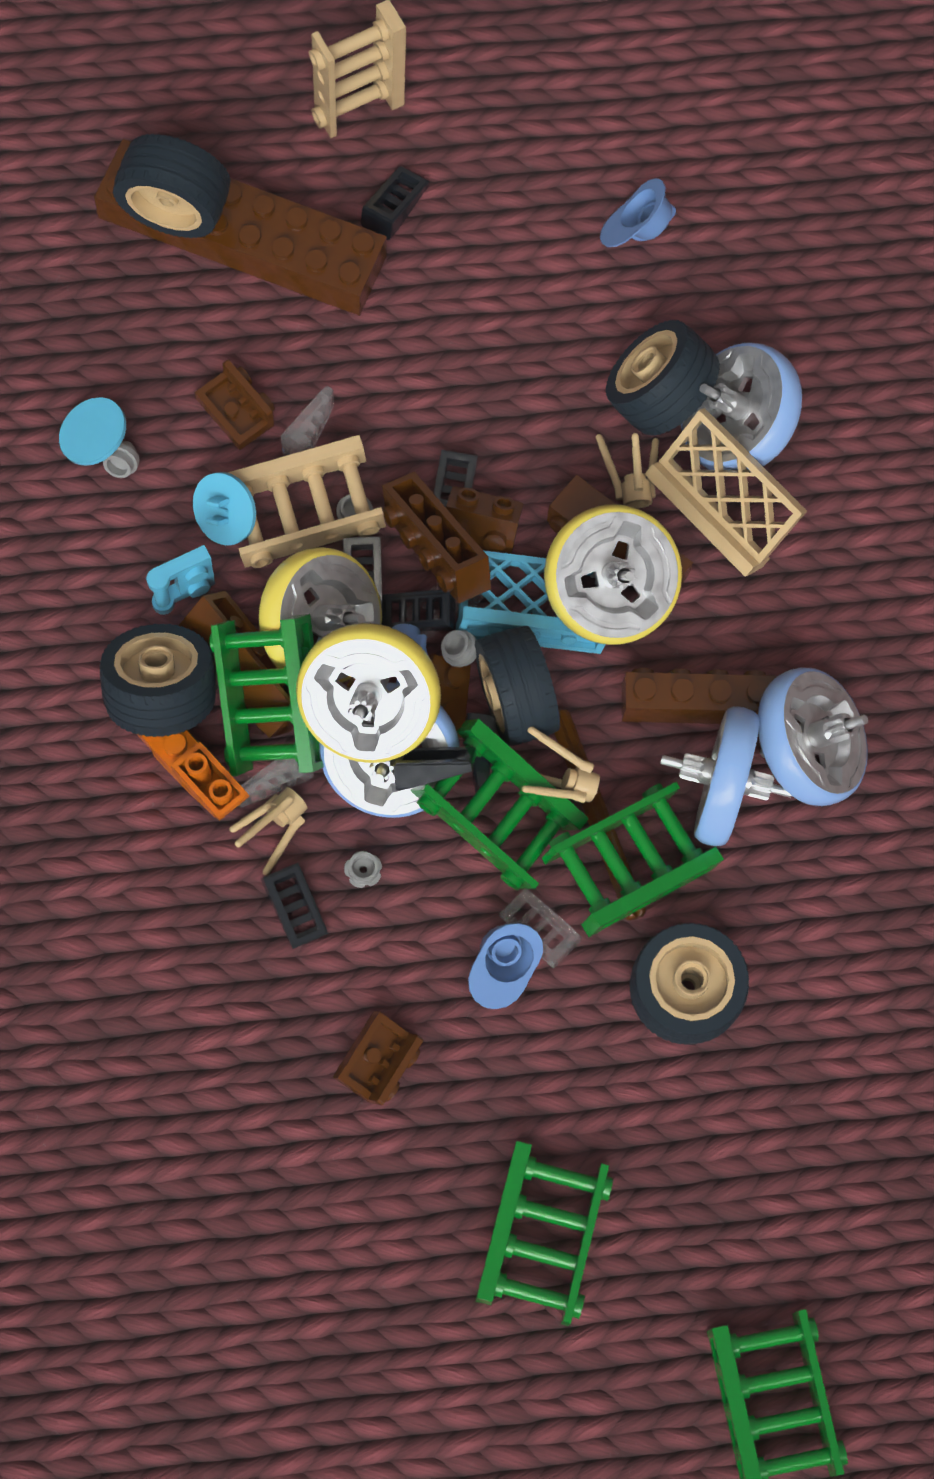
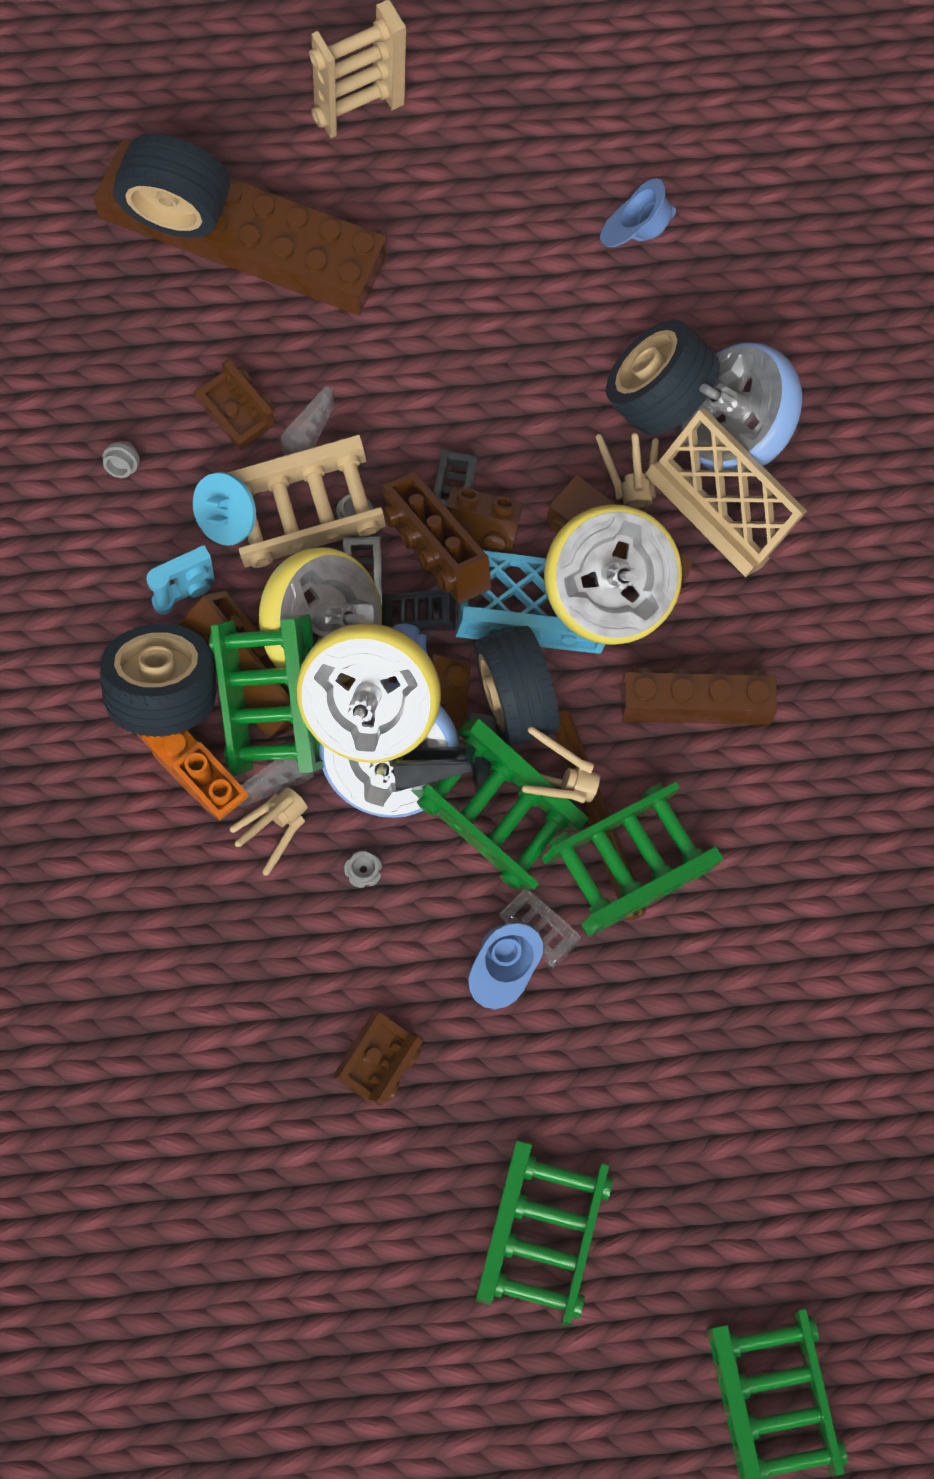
(92, 431): medium azure piece -> none
(269, 882): black slope -> none
(383, 220): black slope -> none
(459, 648): light grey plate -> none
(707, 961): wheel -> none
(726, 776): light blue wheel -> none
(792, 747): flat silver wheel -> none

